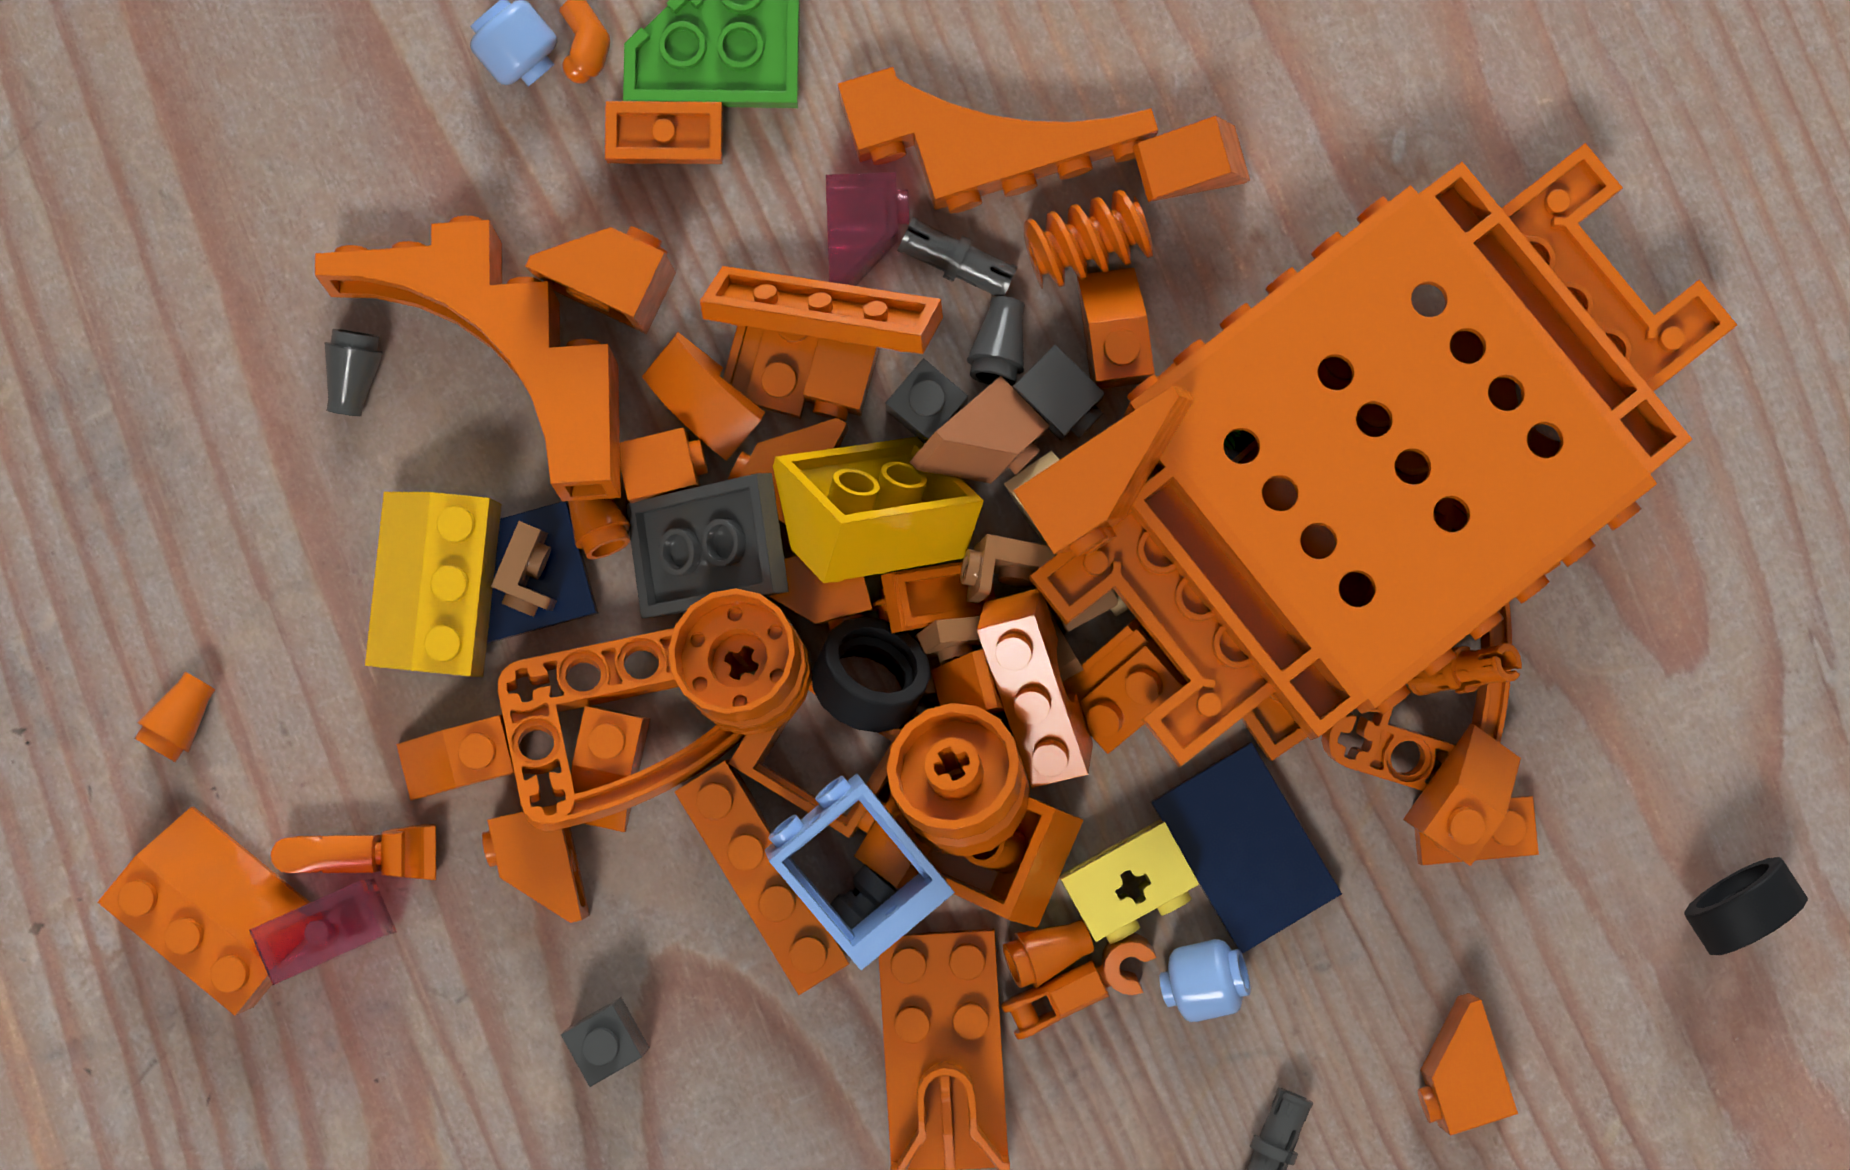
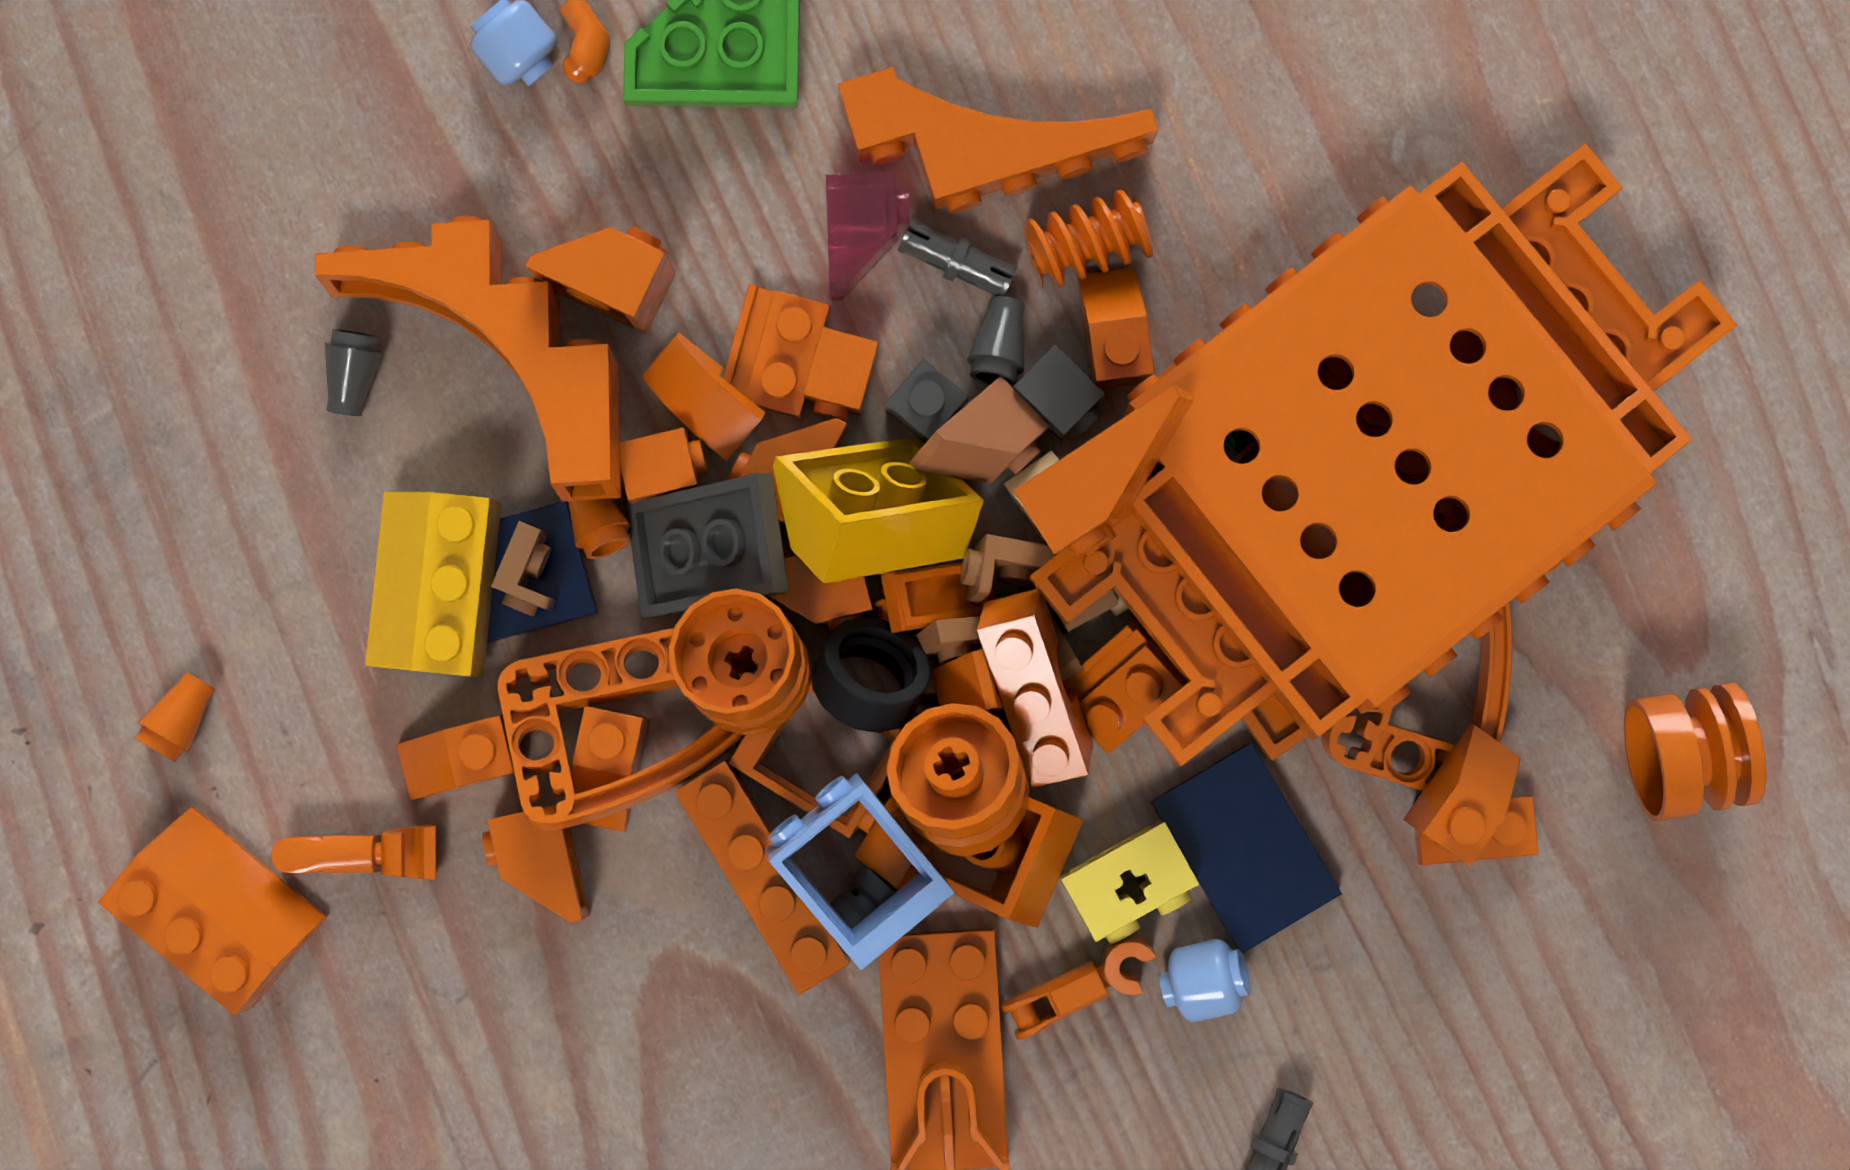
(323, 930): clear pink slope -> none
(605, 1042): dark grey brick -> none
(663, 132): orange plate -> none
(822, 309): orange plate -> none
(1045, 952): orange cone -> none
(1191, 160): orange slope -> none
(1465, 1072): orange slope -> none
(1471, 670): orange pin -> none
(1694, 751): none -> orange wheel
(1746, 906): black tyre -> none

